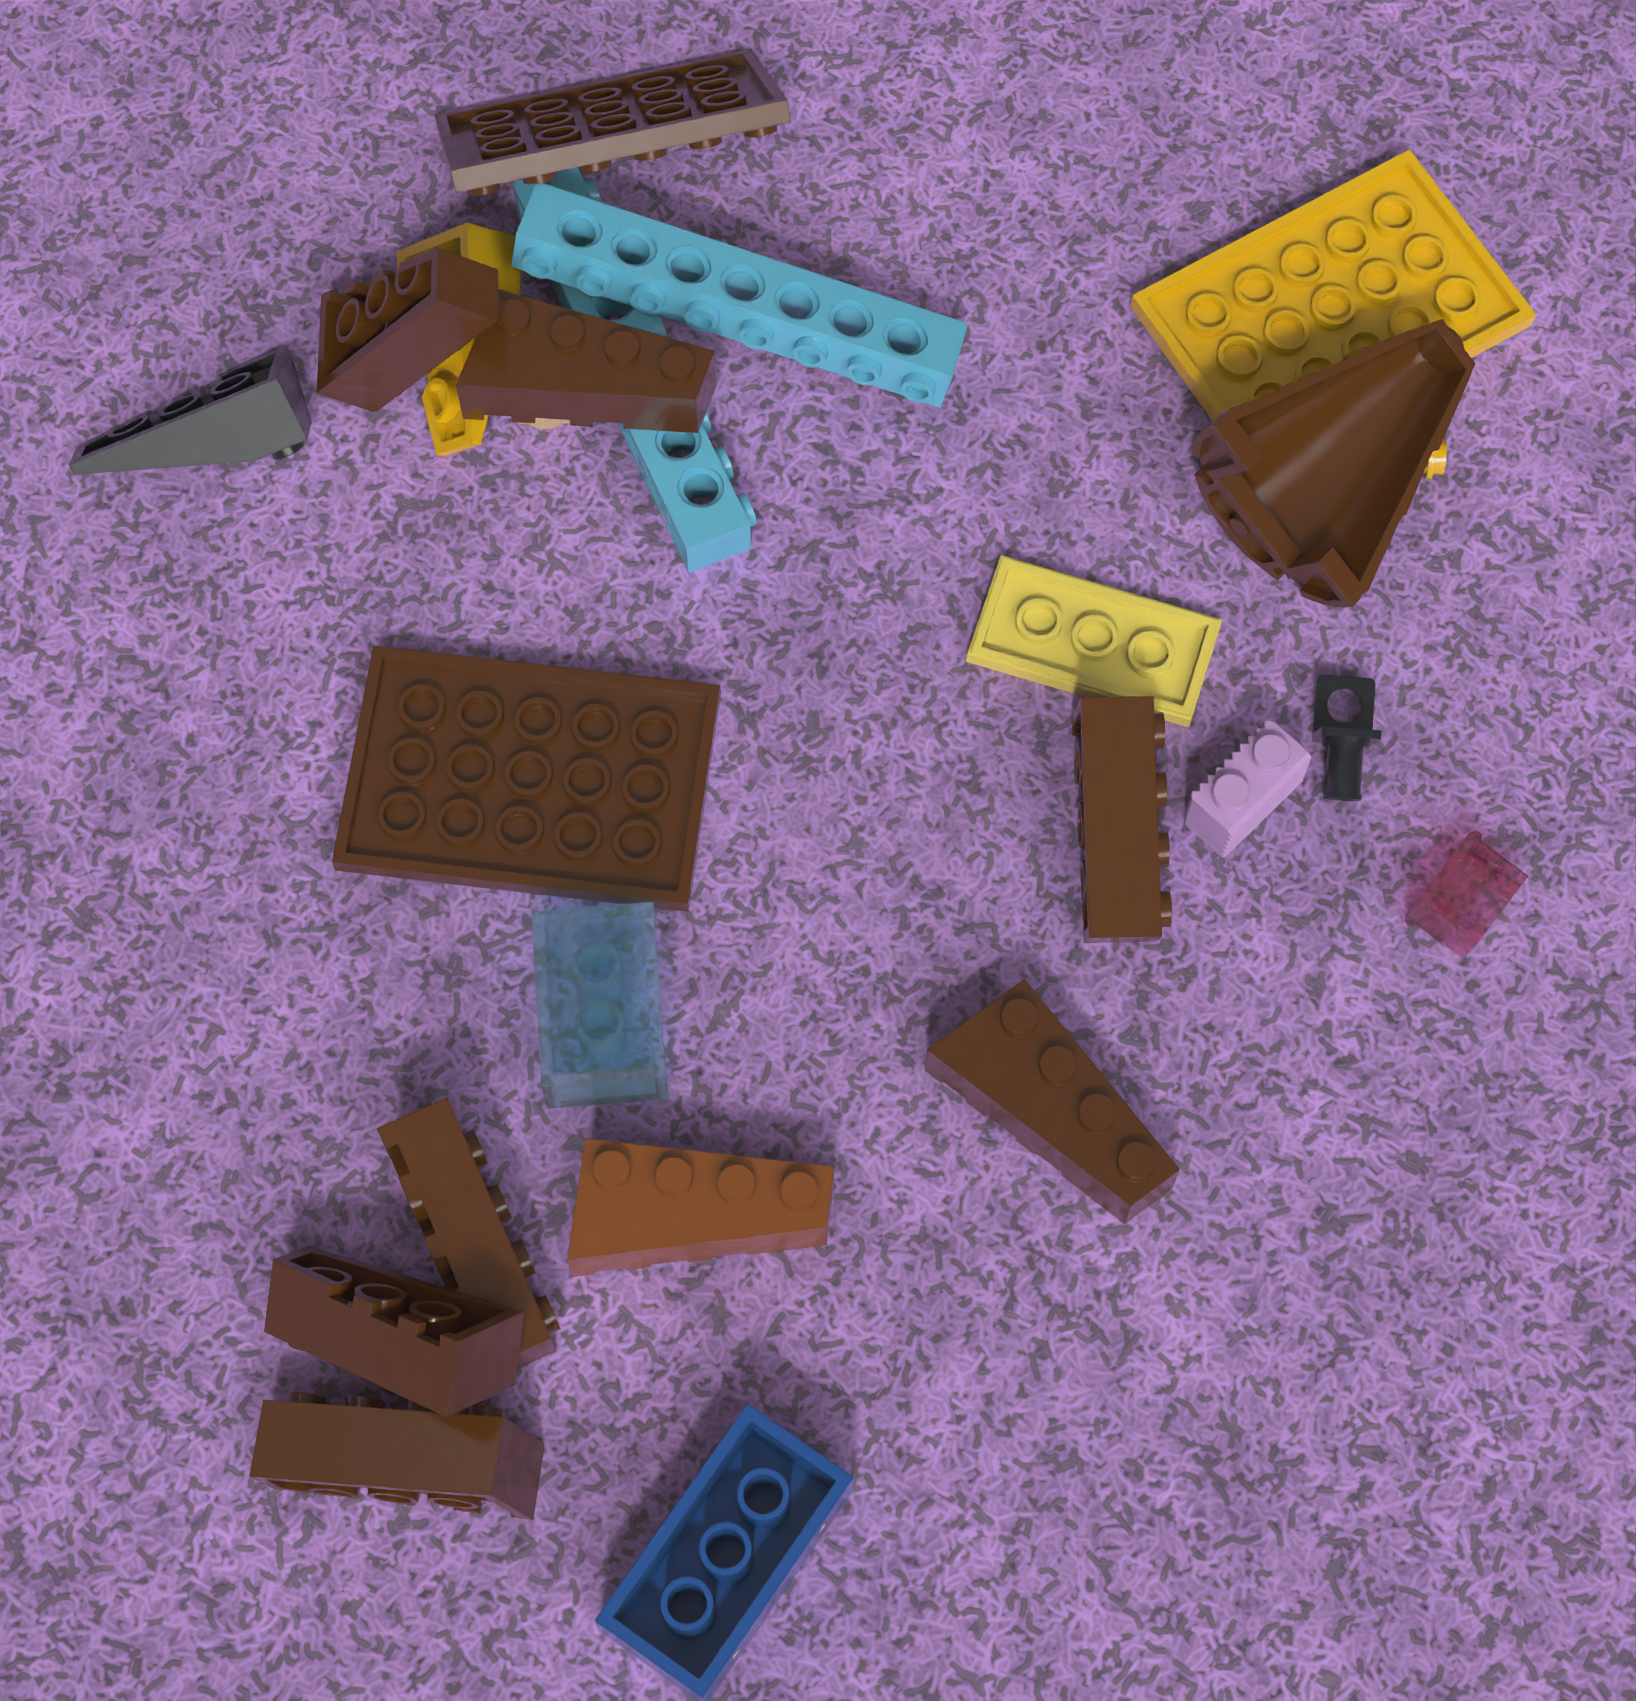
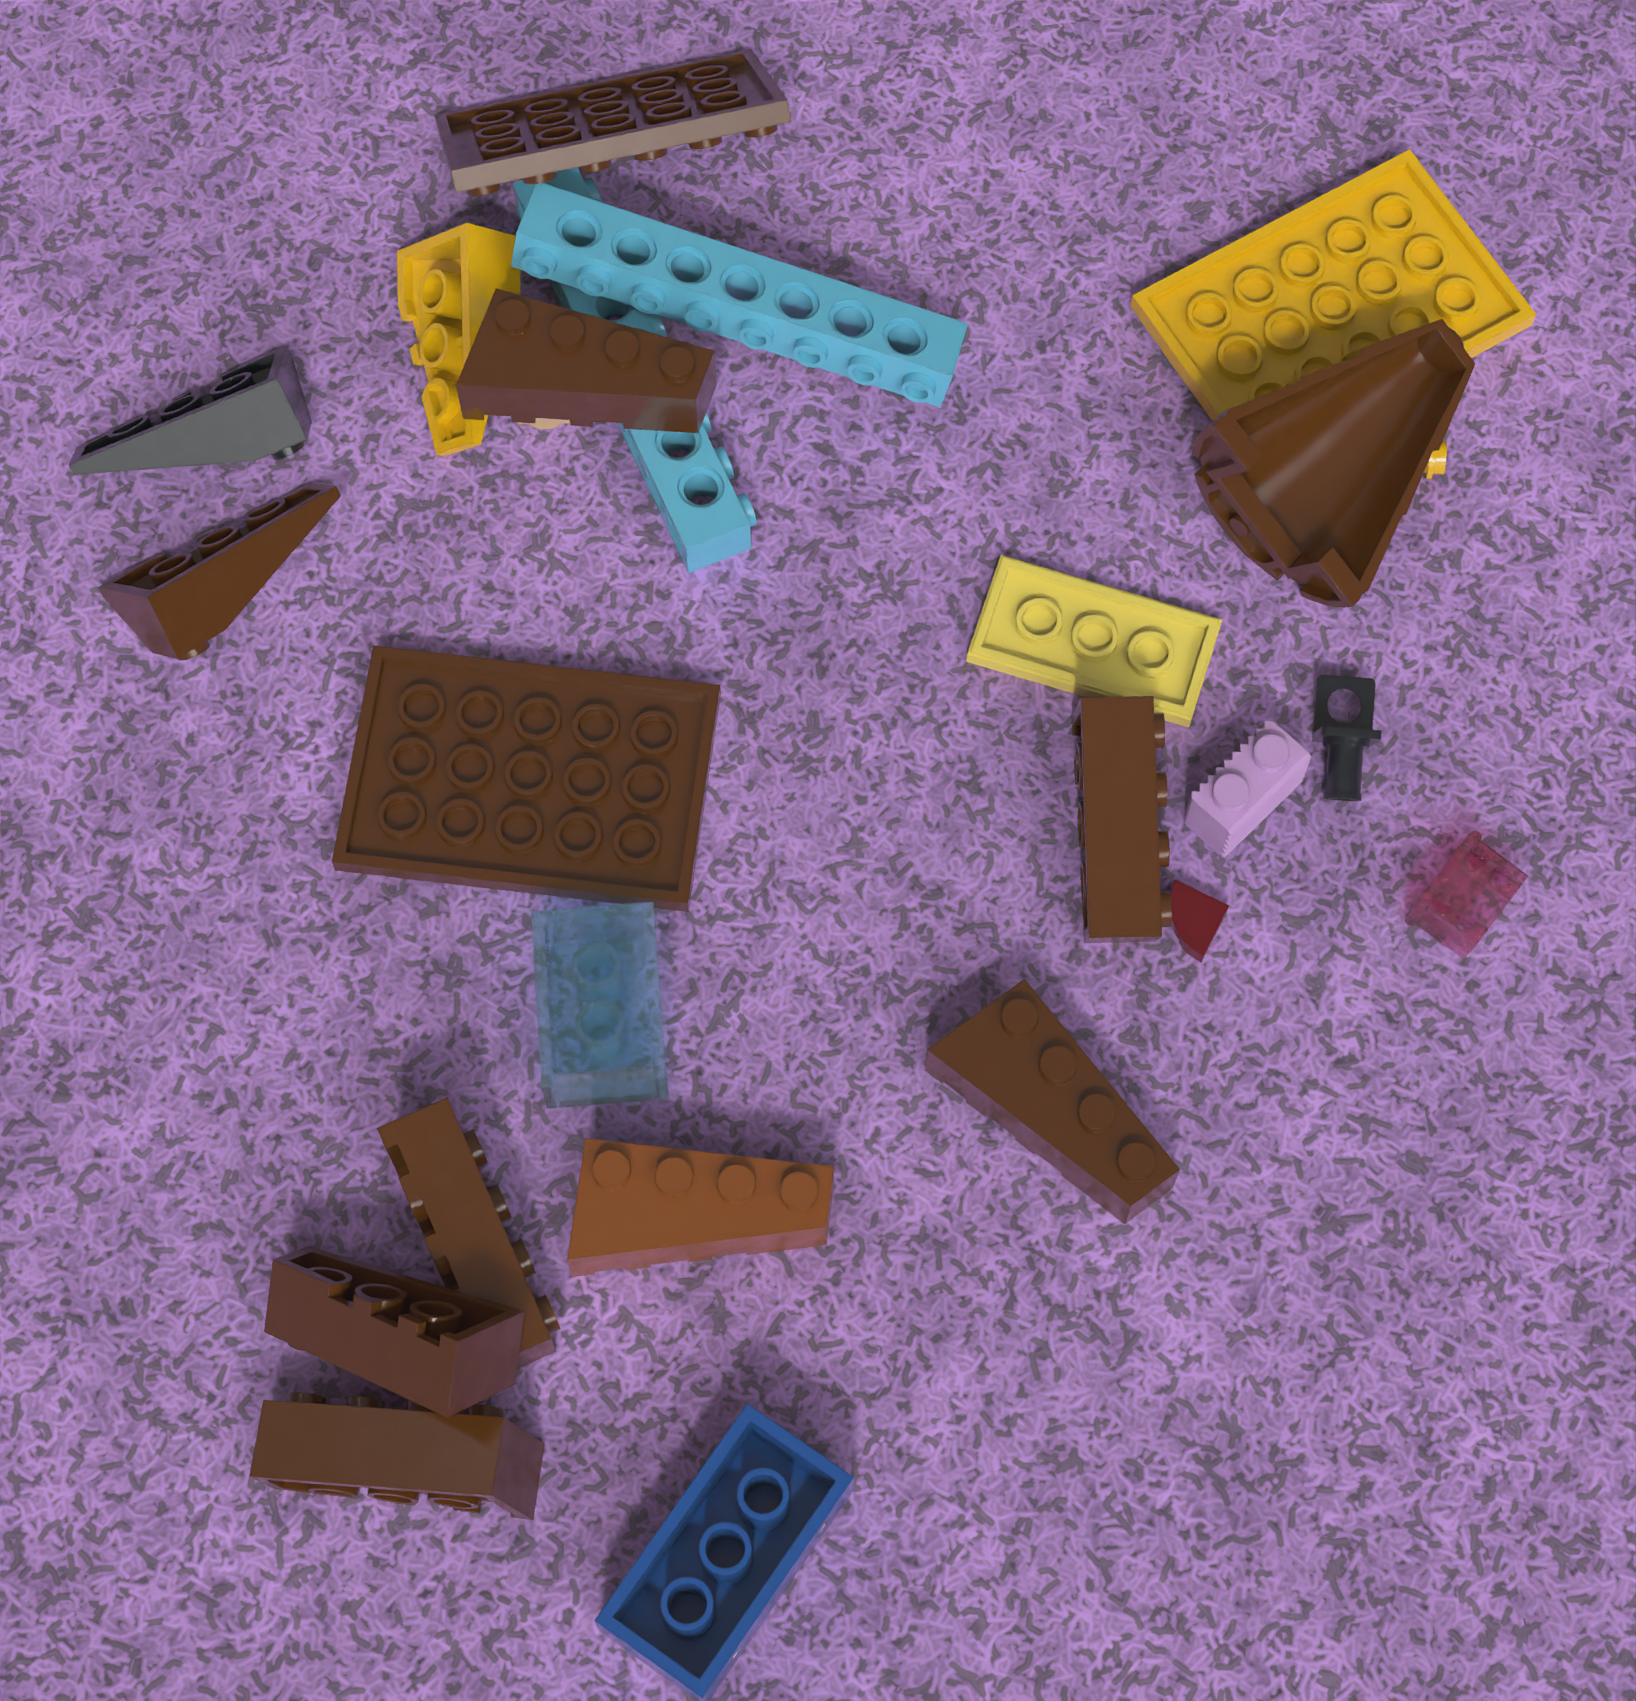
(199, 593): none -> reddish brown wedge
(401, 326): reddish brown wedge -> none
(1195, 919): none -> dark red tile

